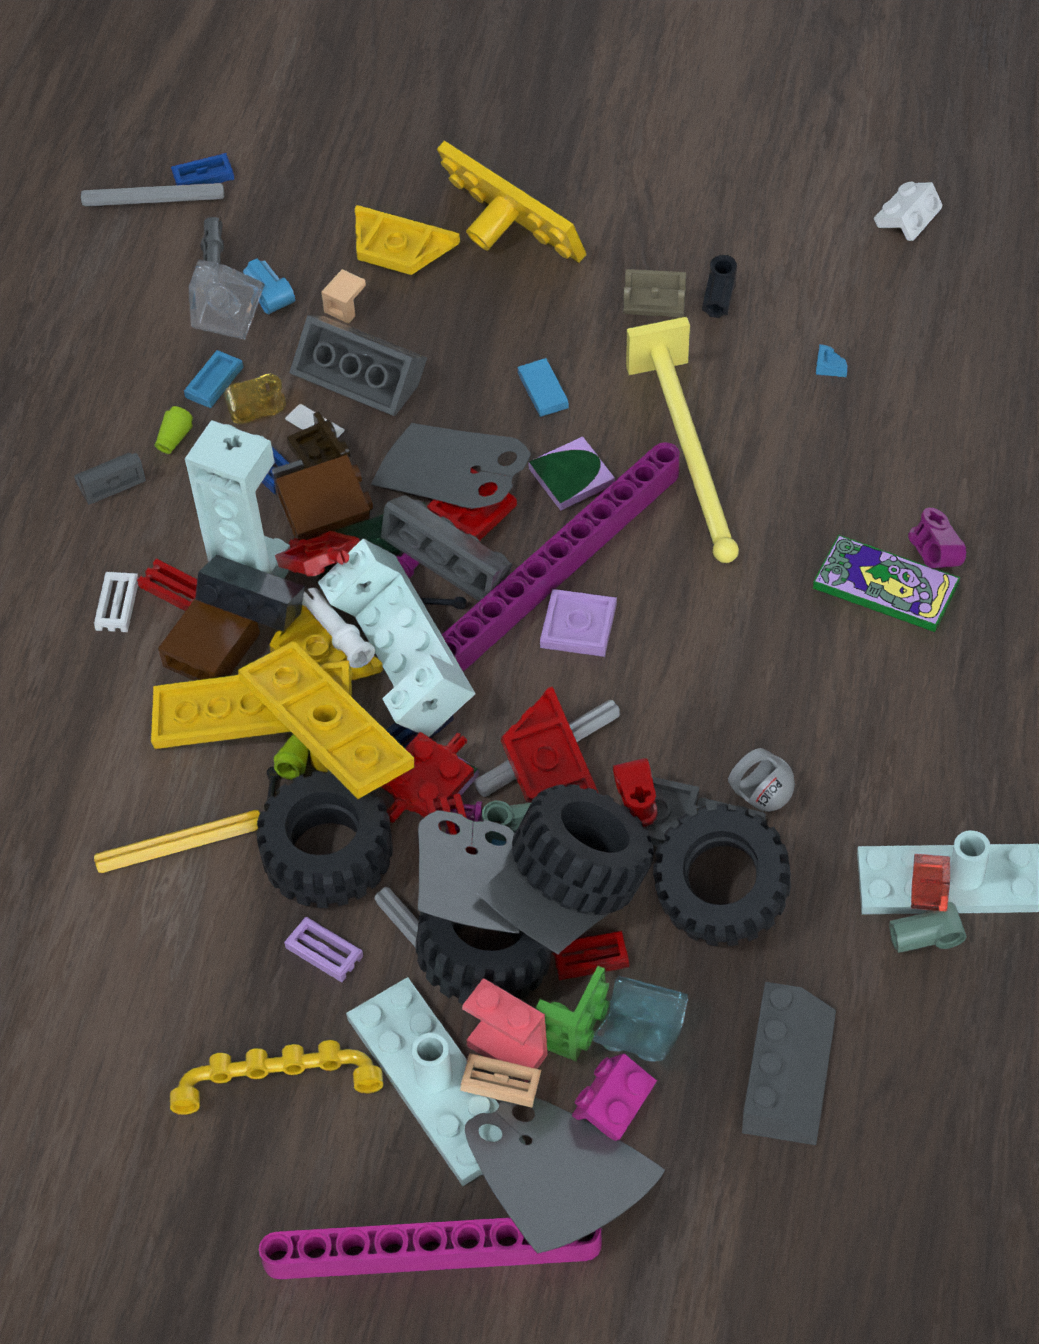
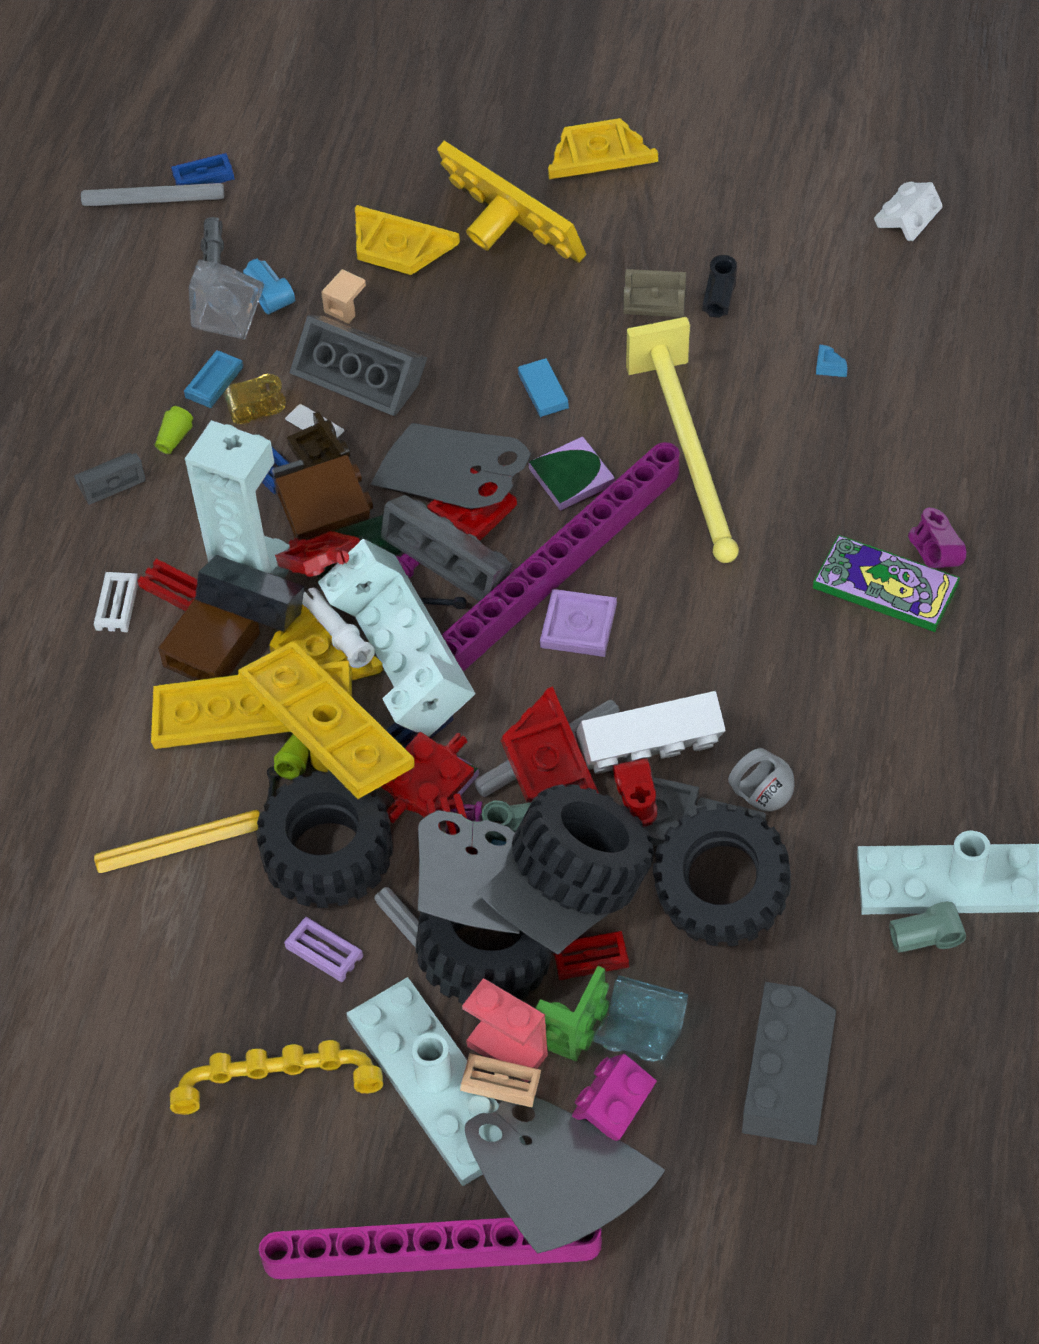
(599, 148): none -> yellow wing
(651, 731): none -> white brick
(930, 882): clear red panel -> none

